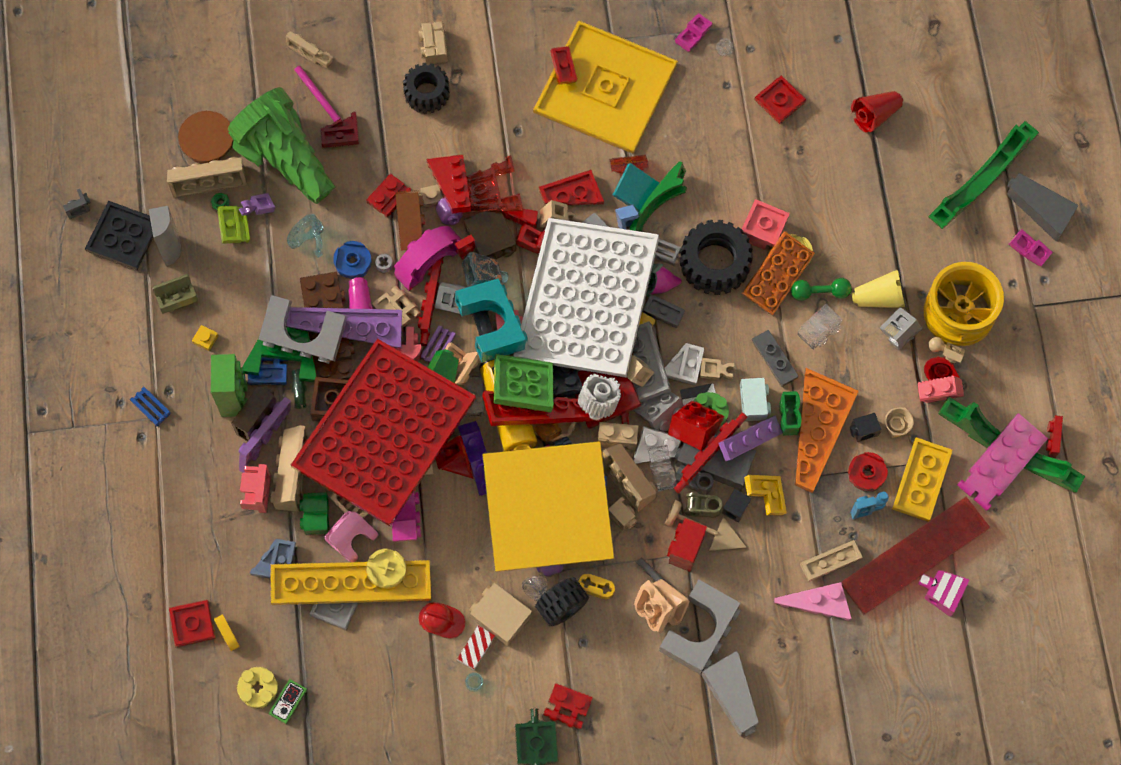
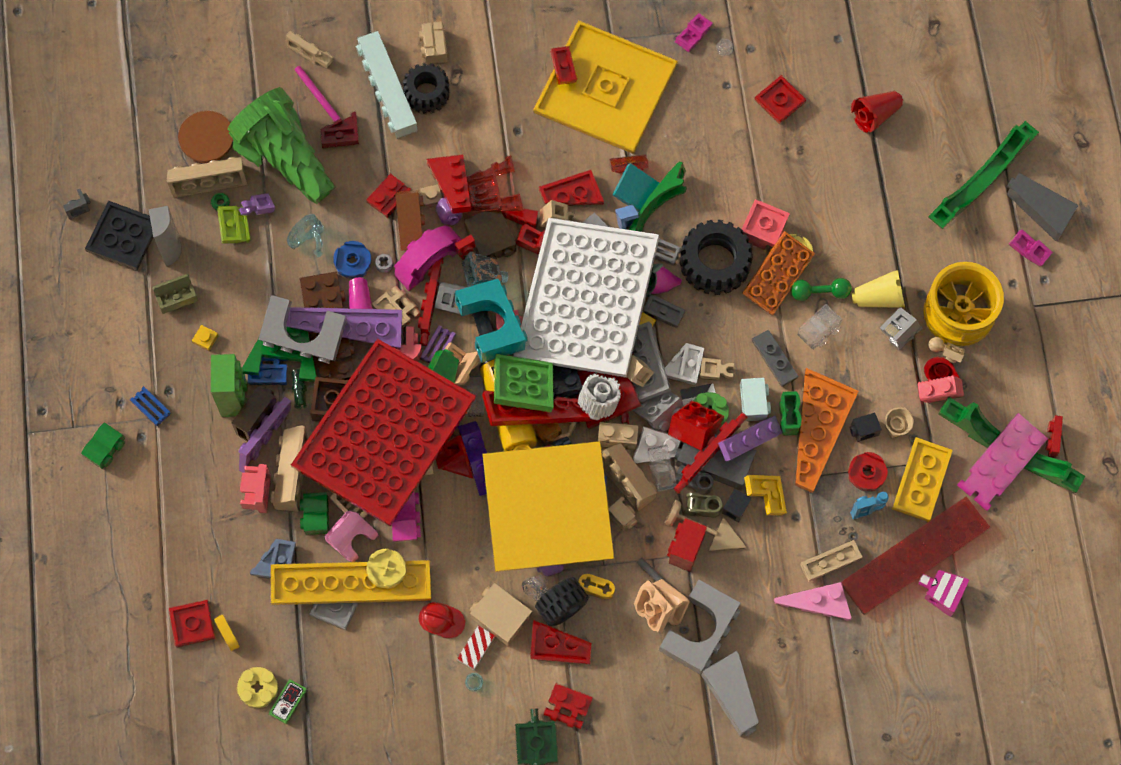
(103, 446): none -> green brick
(387, 85): none -> light aqua brick
(558, 645): none -> red wing

